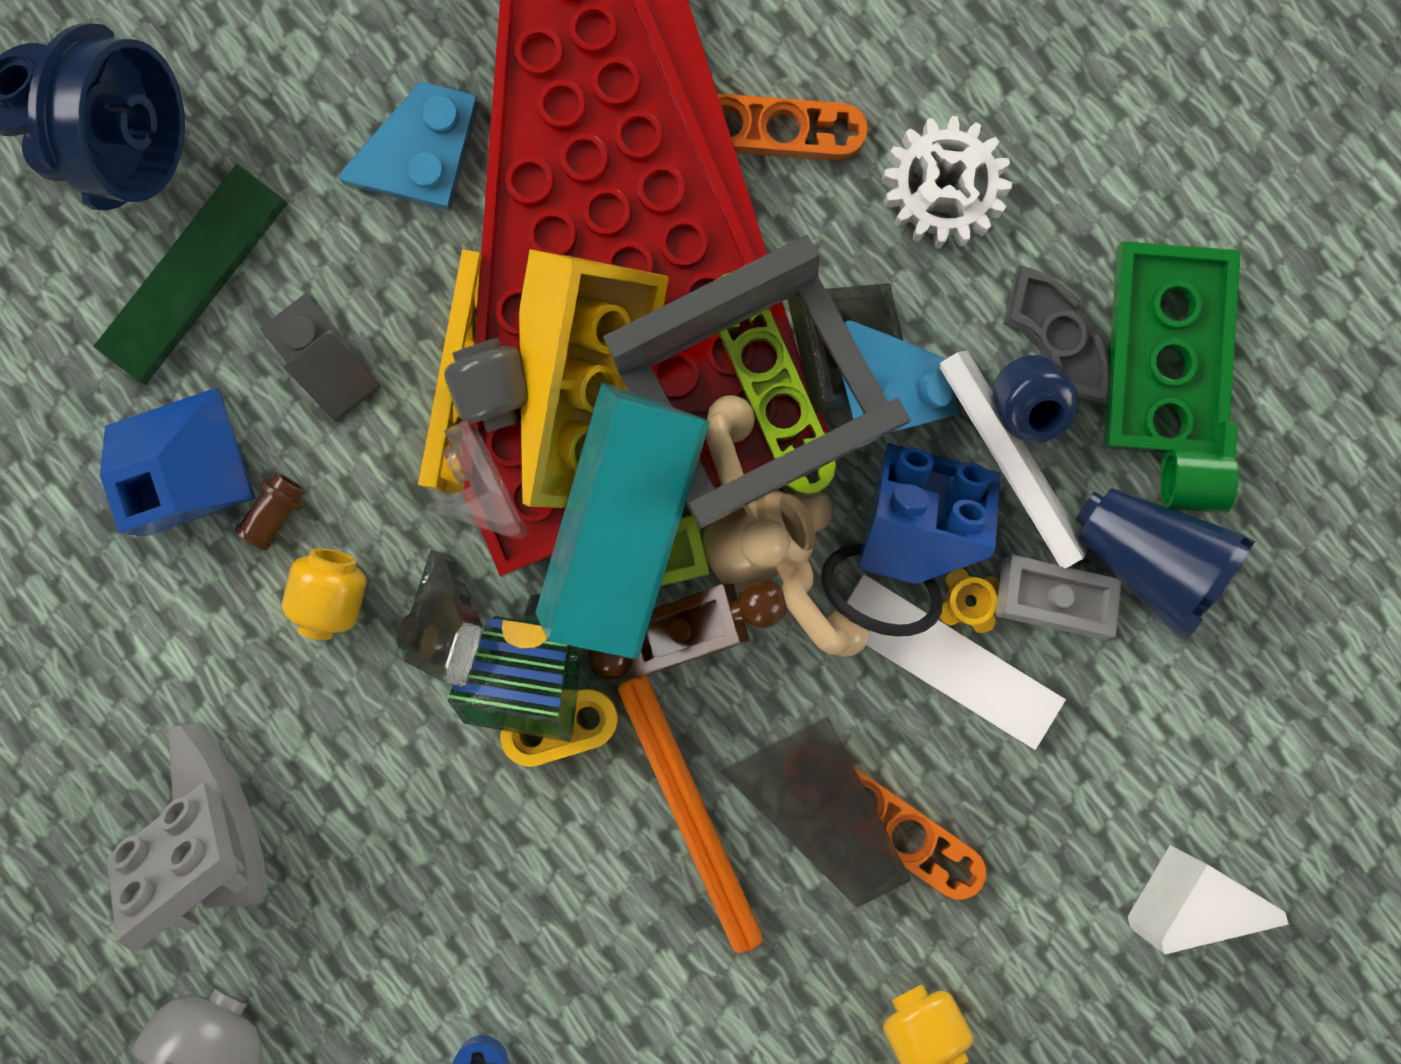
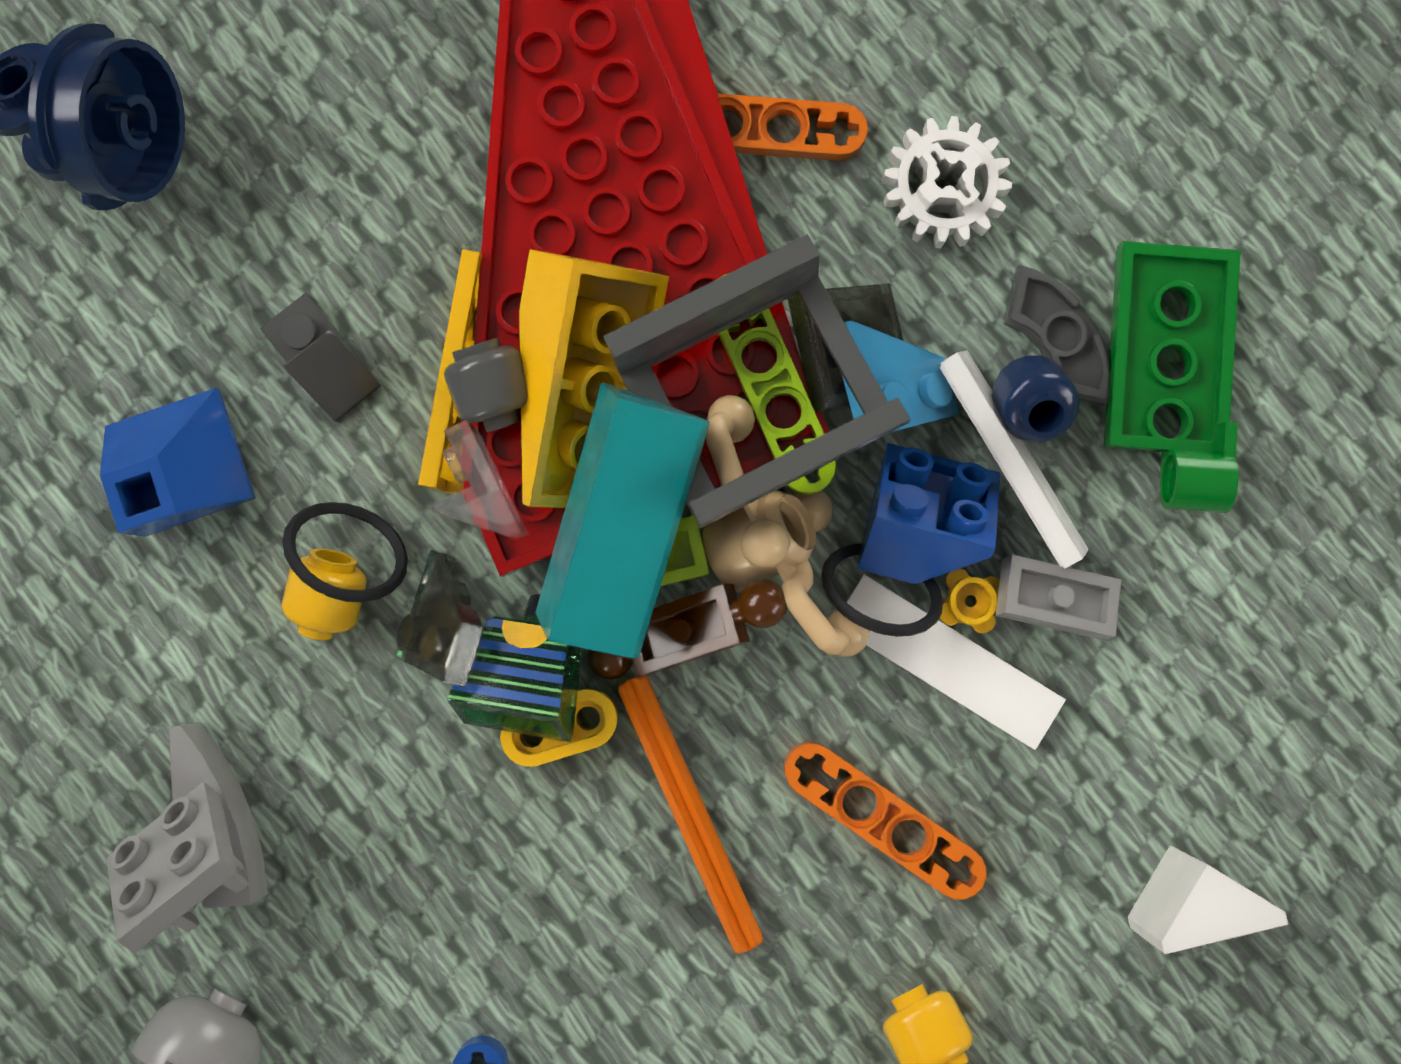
(190, 274): dark green tile -> none
(270, 510): reddish brown pin -> none
(329, 590): none -> black tyre
(418, 148): dark azure wing -> none
(822, 809): clear smoke wing -> none
(1163, 555): dark blue cone -> none

